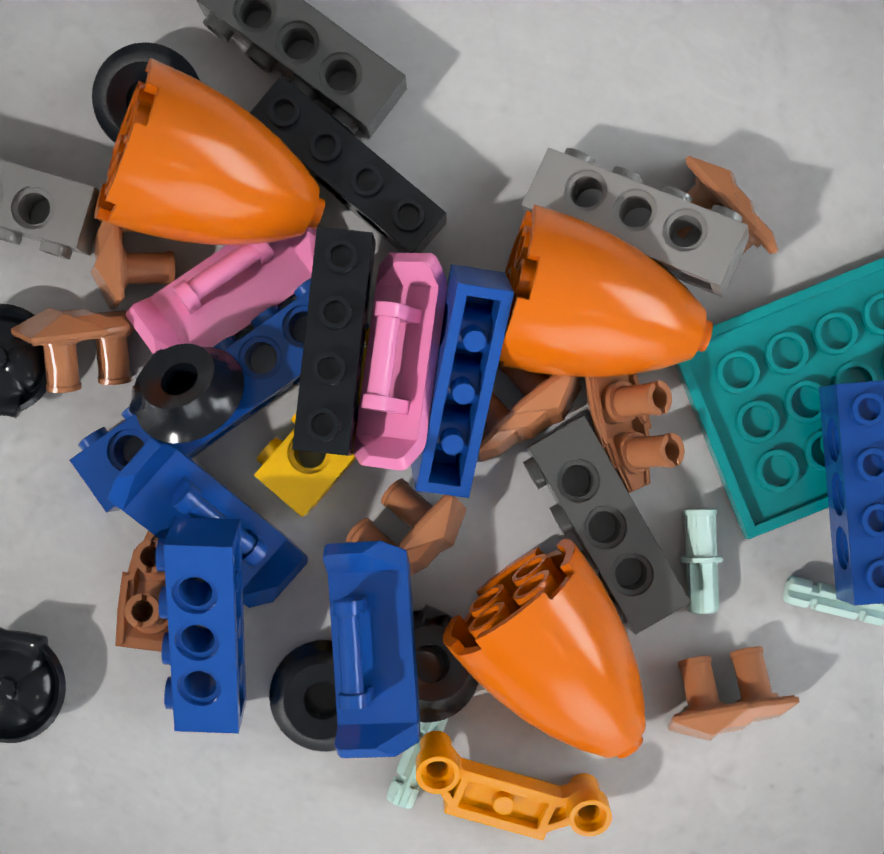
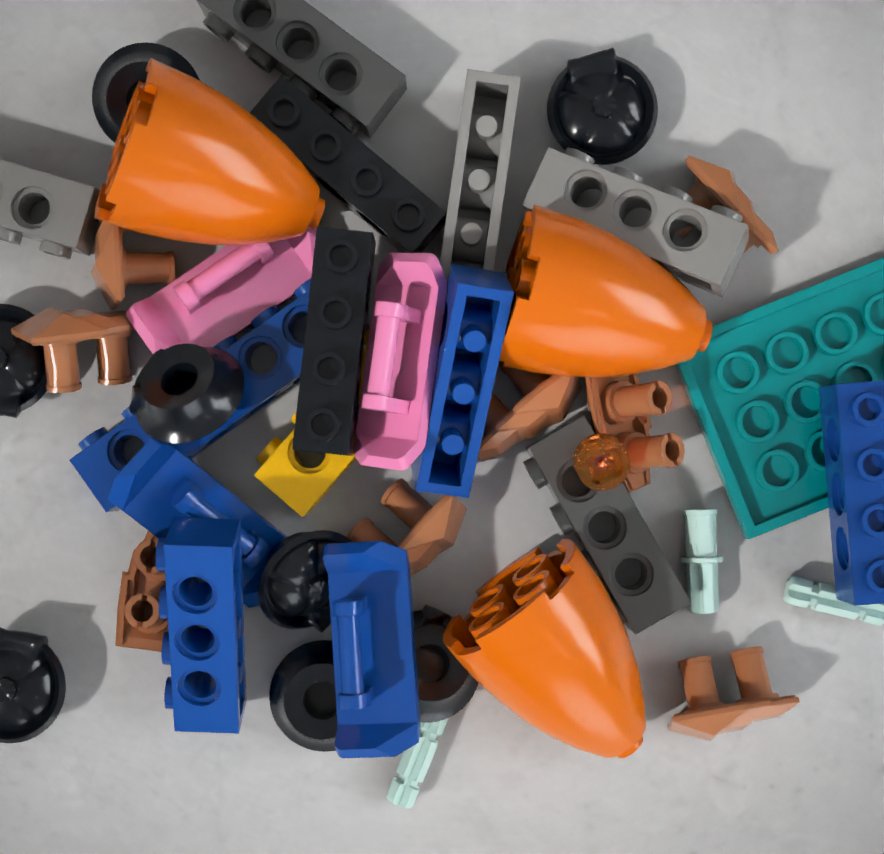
(295, 581): none -> black piece
(480, 170): none -> light grey brick
(508, 798): light orange plate -> none
(601, 462): none -> clear orange tile
(602, 107): none -> black piece

